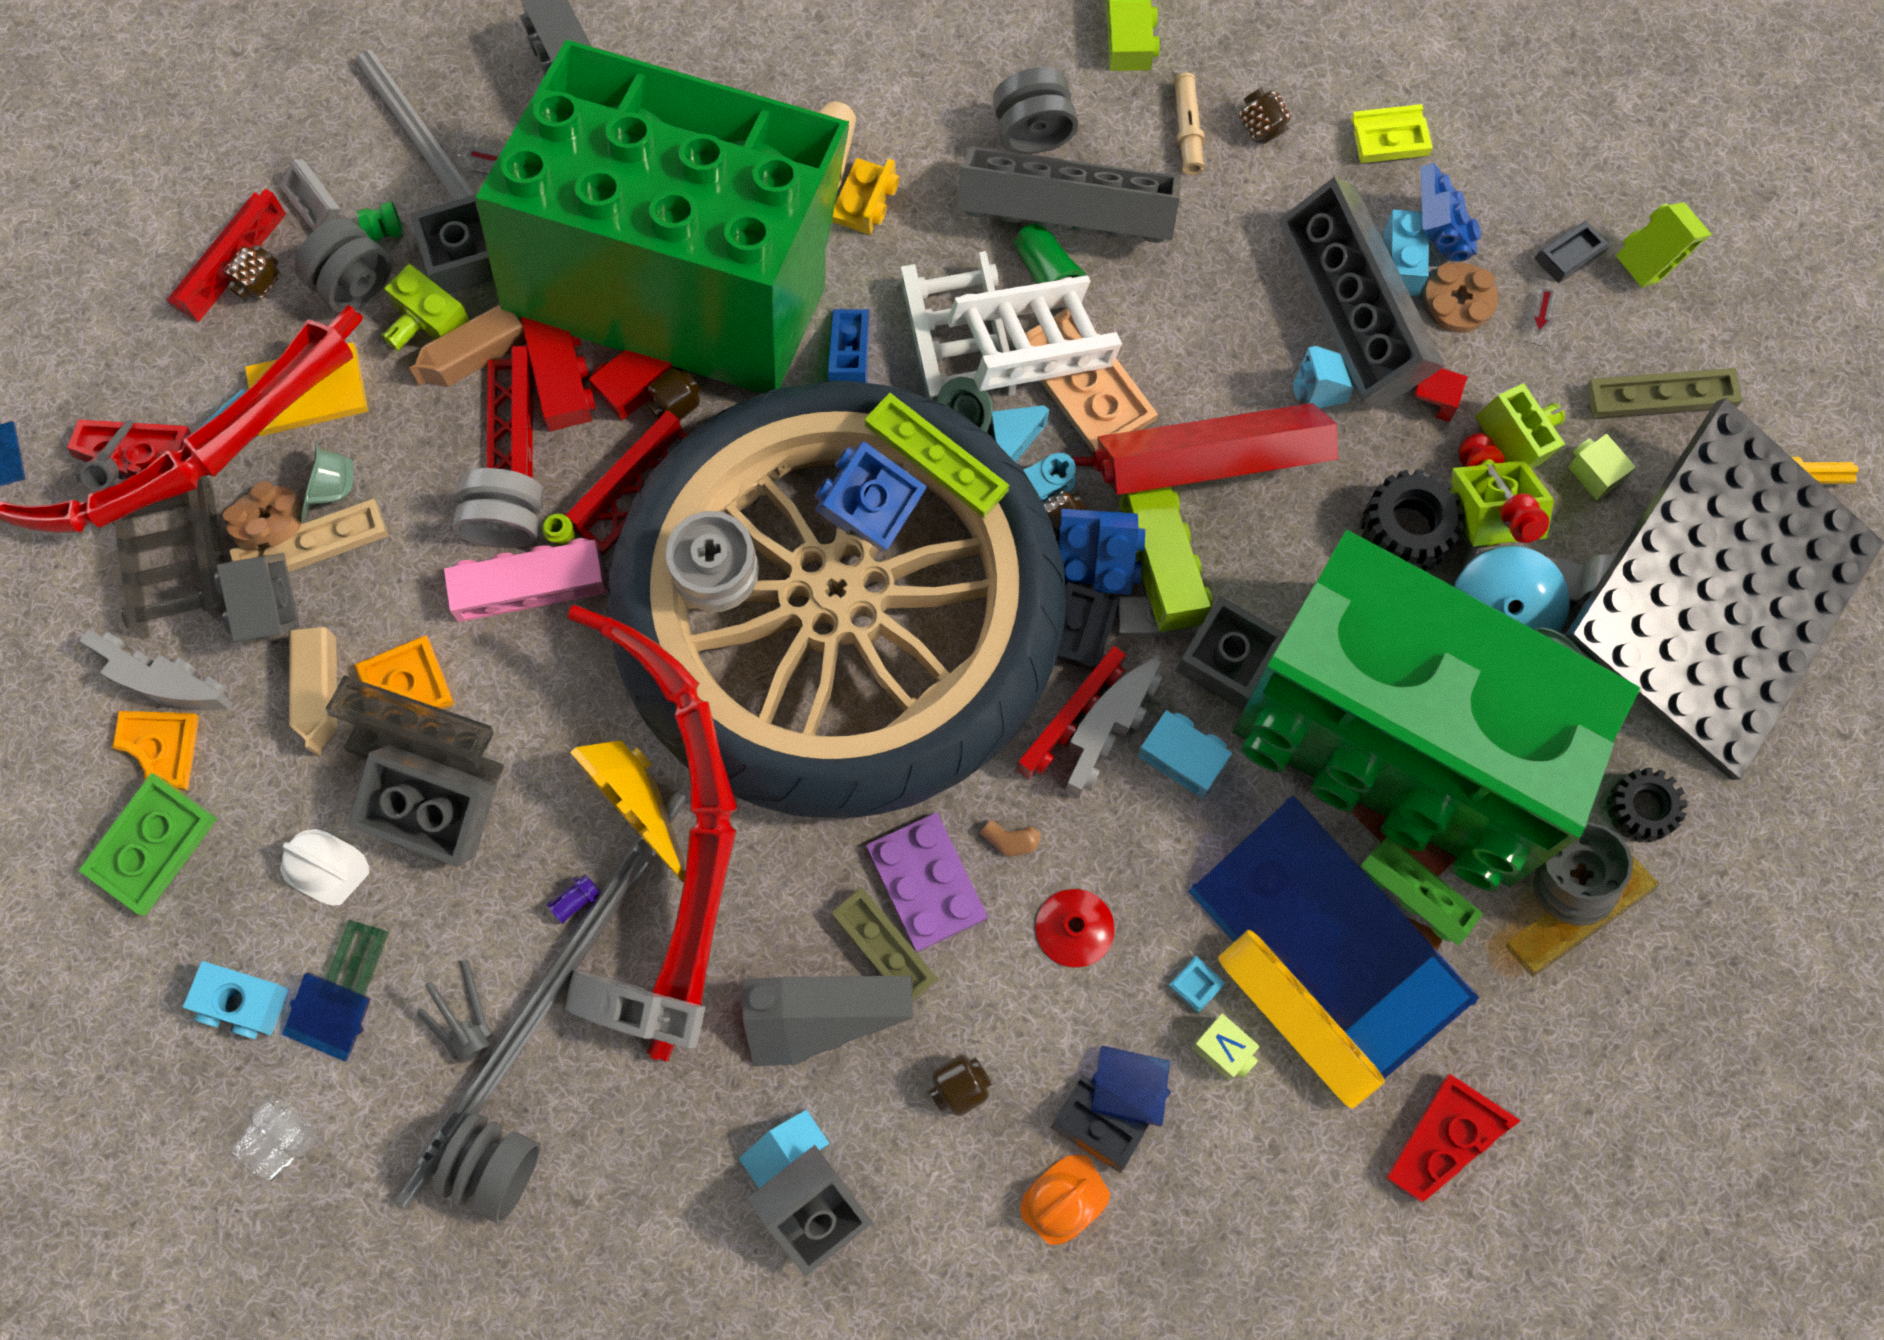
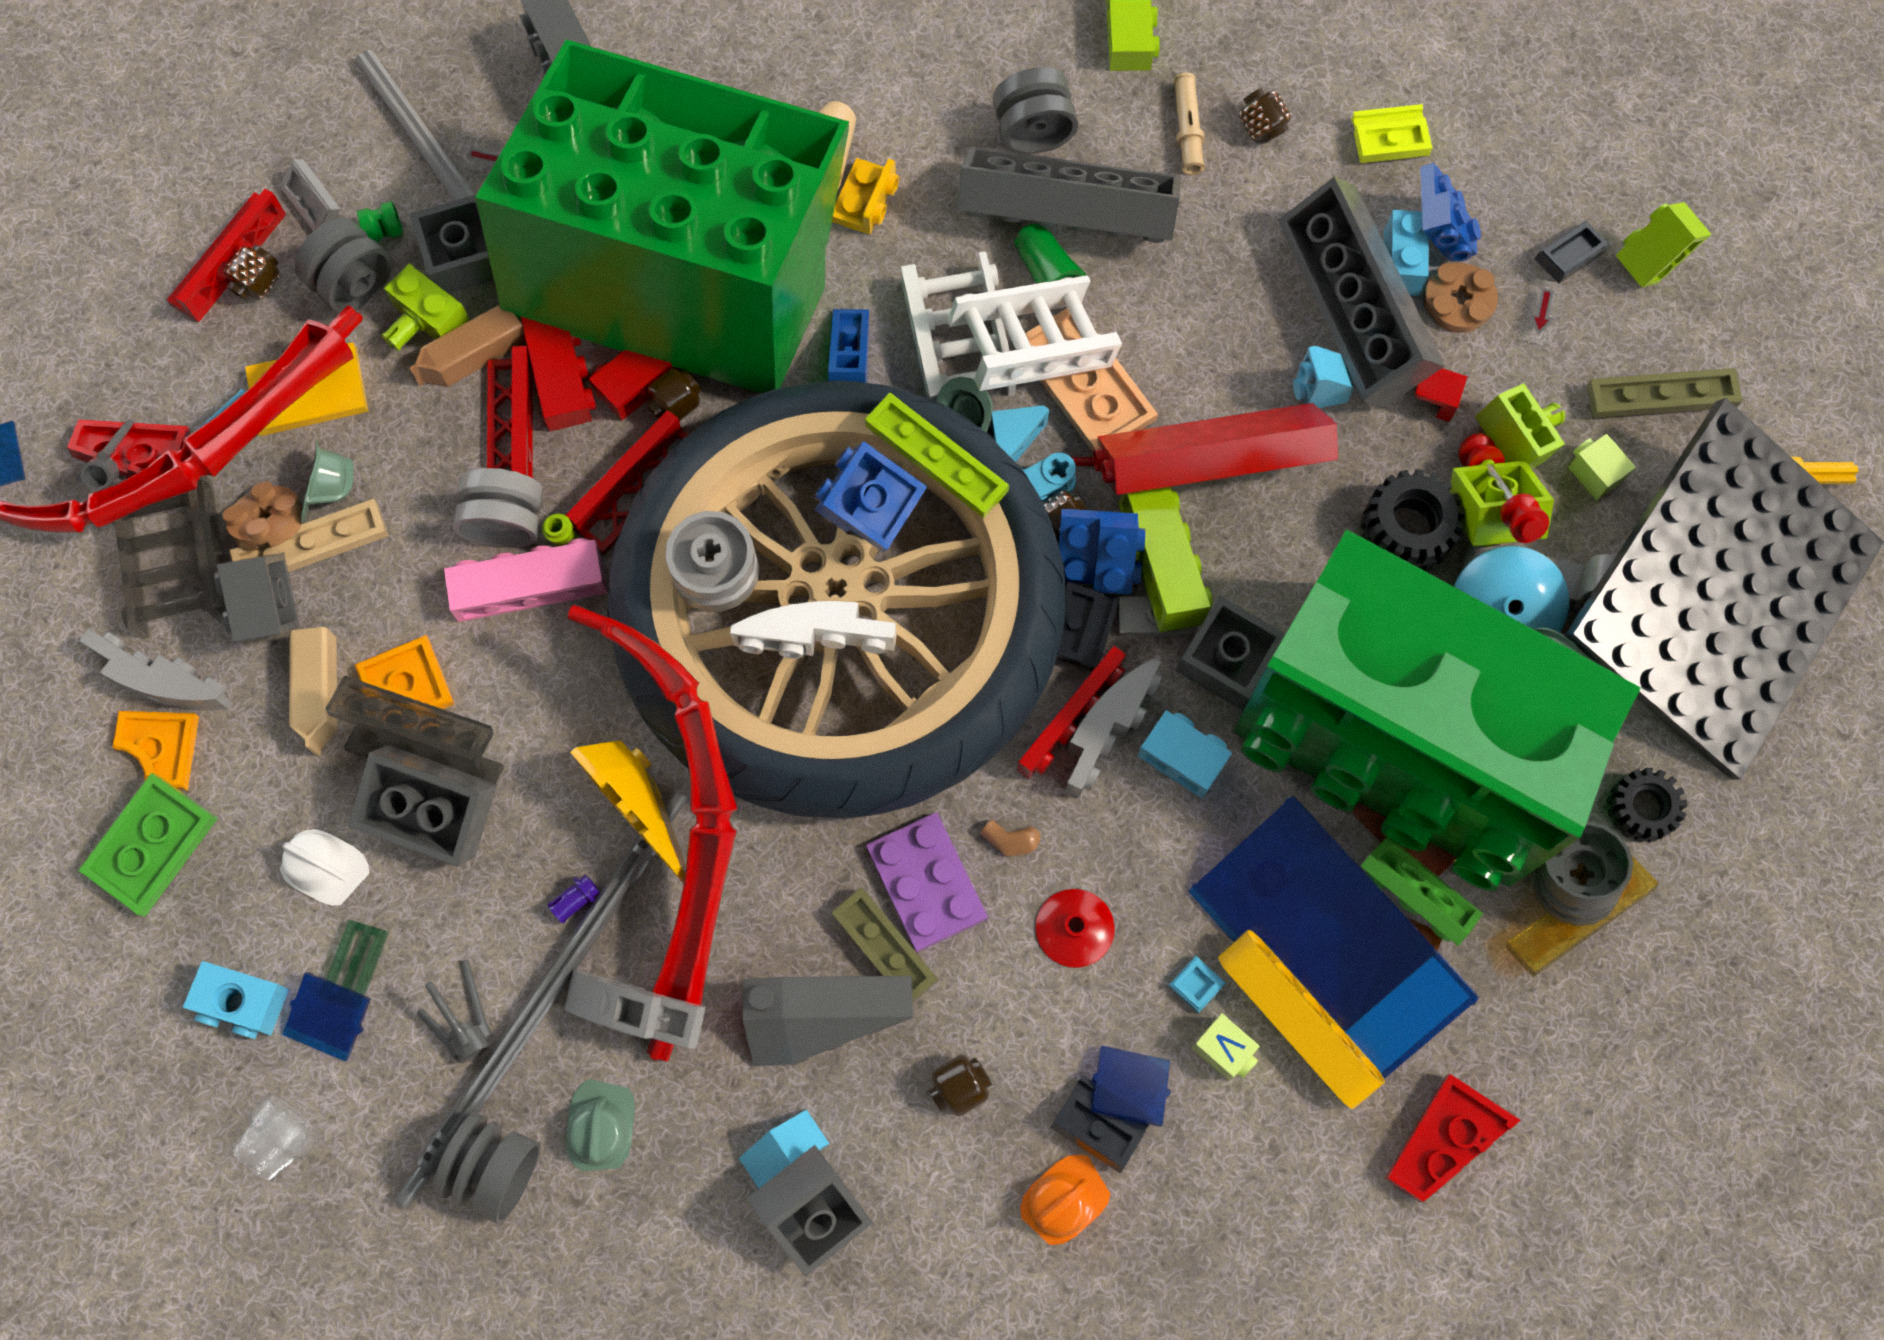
(600, 1126): none -> sand green piece
(797, 627): none -> white slope

